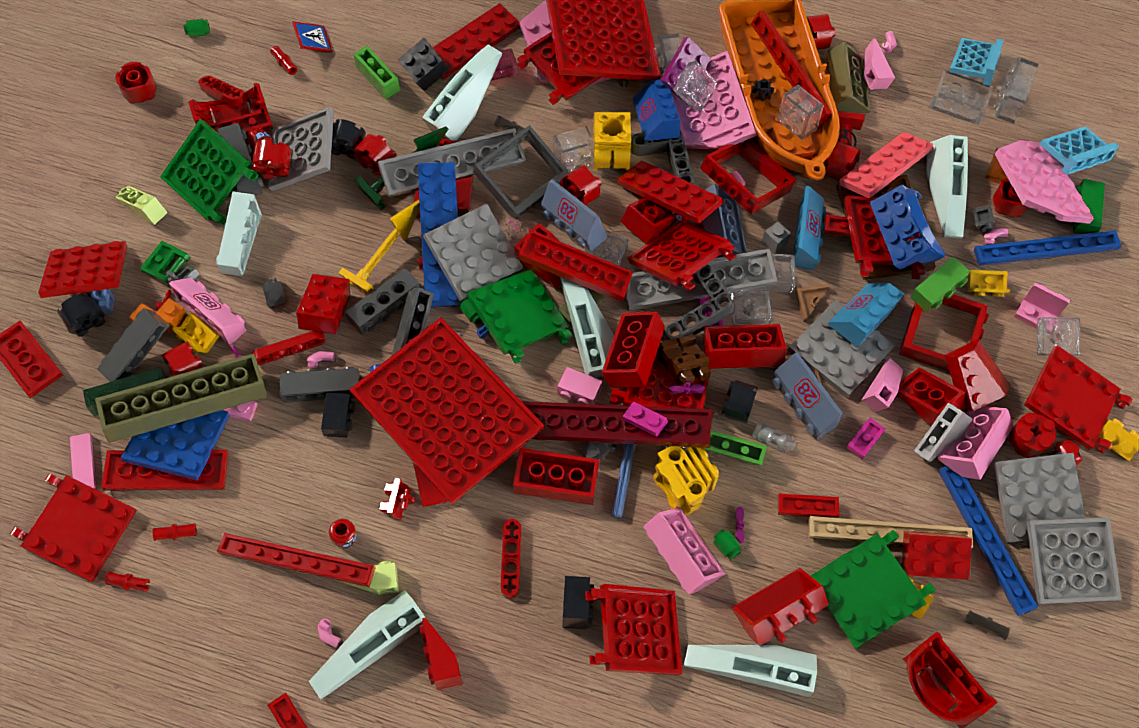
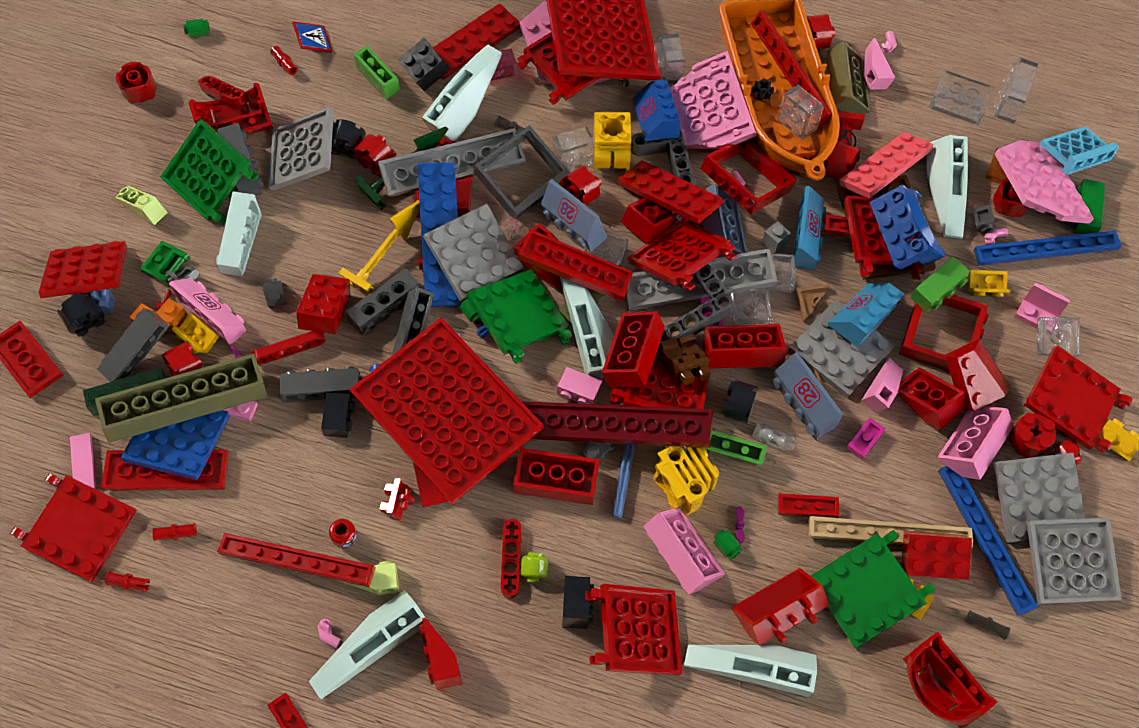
(255, 136): red head -> none
(271, 159): red brick -> none
(320, 356): bright pink arm -> none
(534, 566): none -> lime head
(645, 419): dark pink plate -> none
(686, 388): magenta piece -> none
(687, 52): magenta plate -> none
(695, 85): clear brick -> none
(943, 432): light grey slope -> none
(989, 60): medium azure fence -> none

